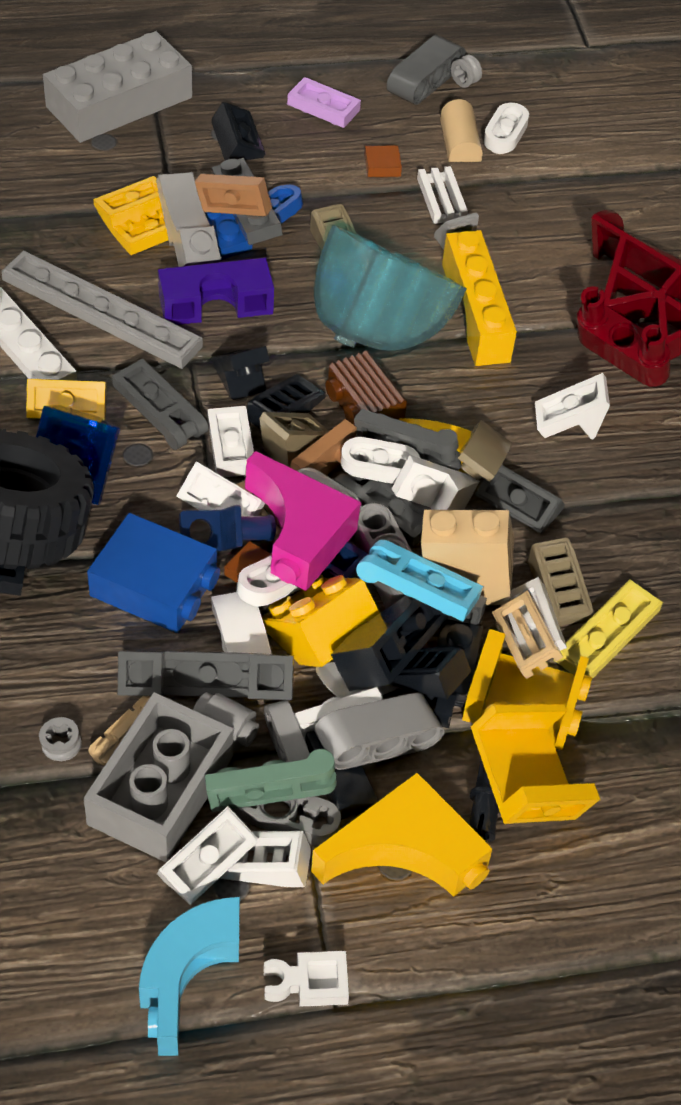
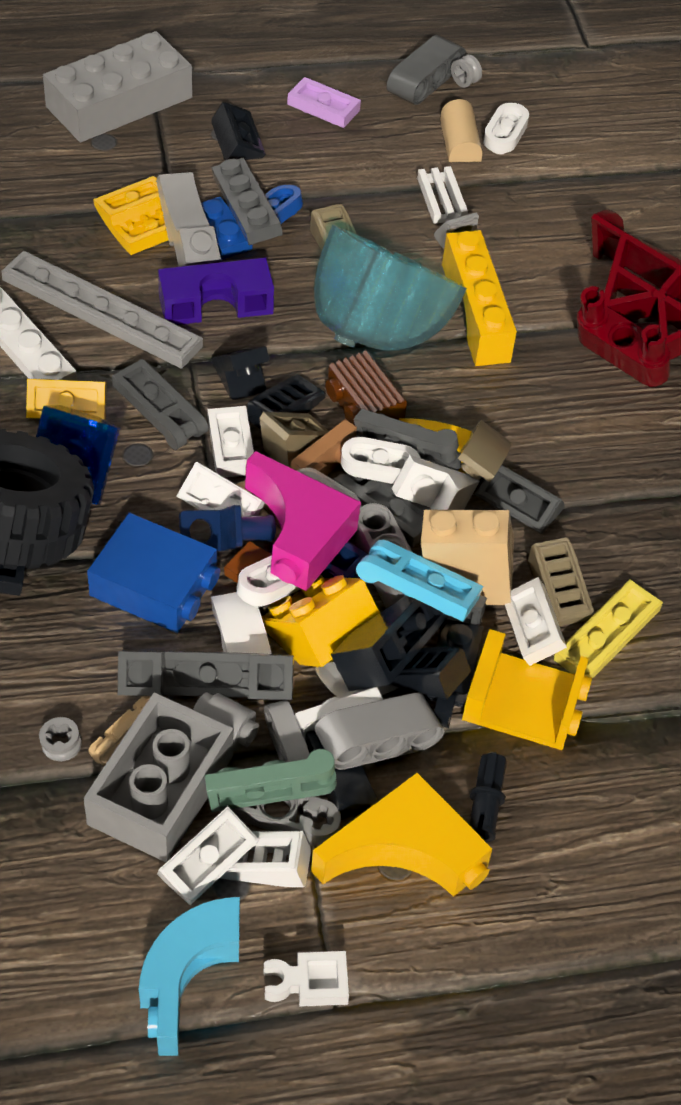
(233, 194): medium nougat plate -> none
(383, 161): dark orange tile -> none
(526, 766): yellow panel -> none
(538, 656): tan tile -> none
(578, 404): white slope -> none

